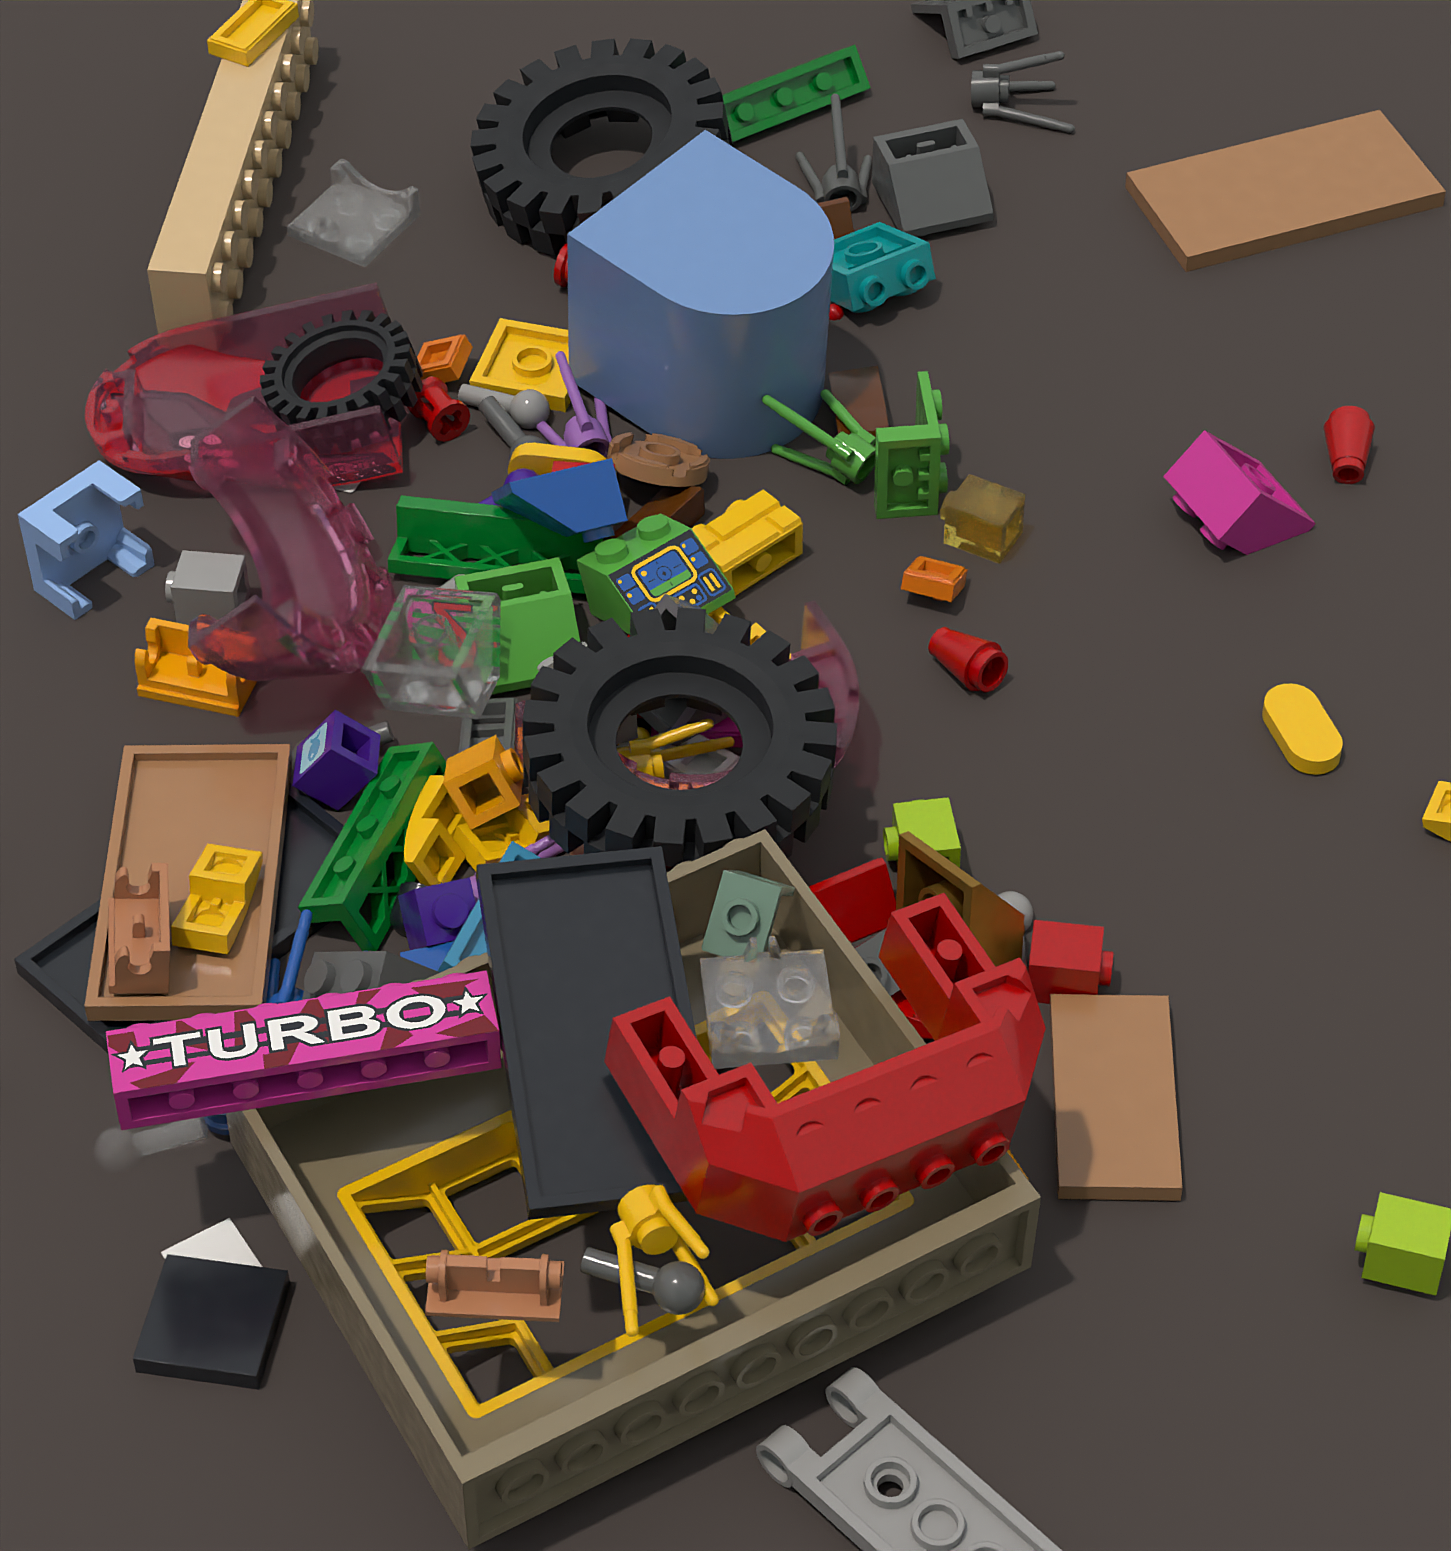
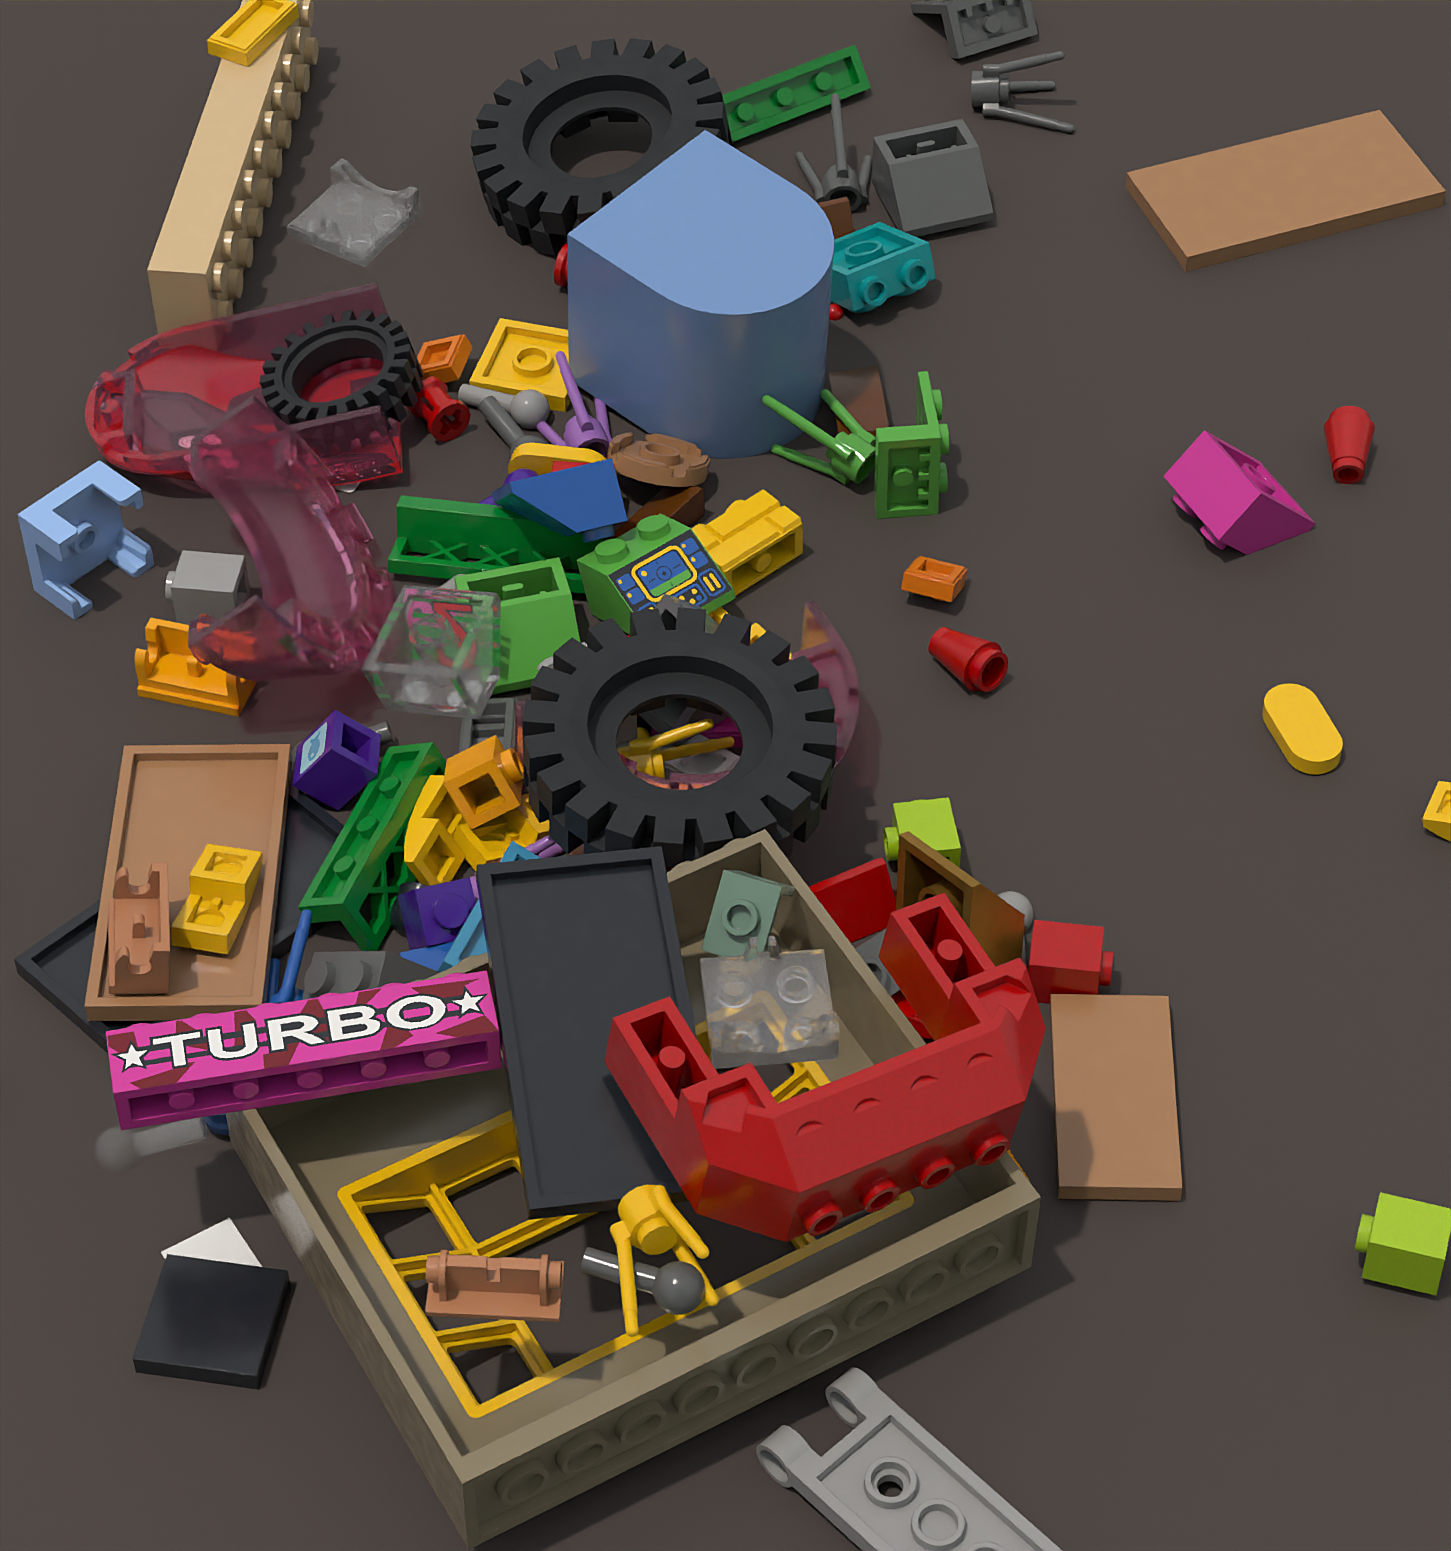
(983, 518): clear yellow brick -> none

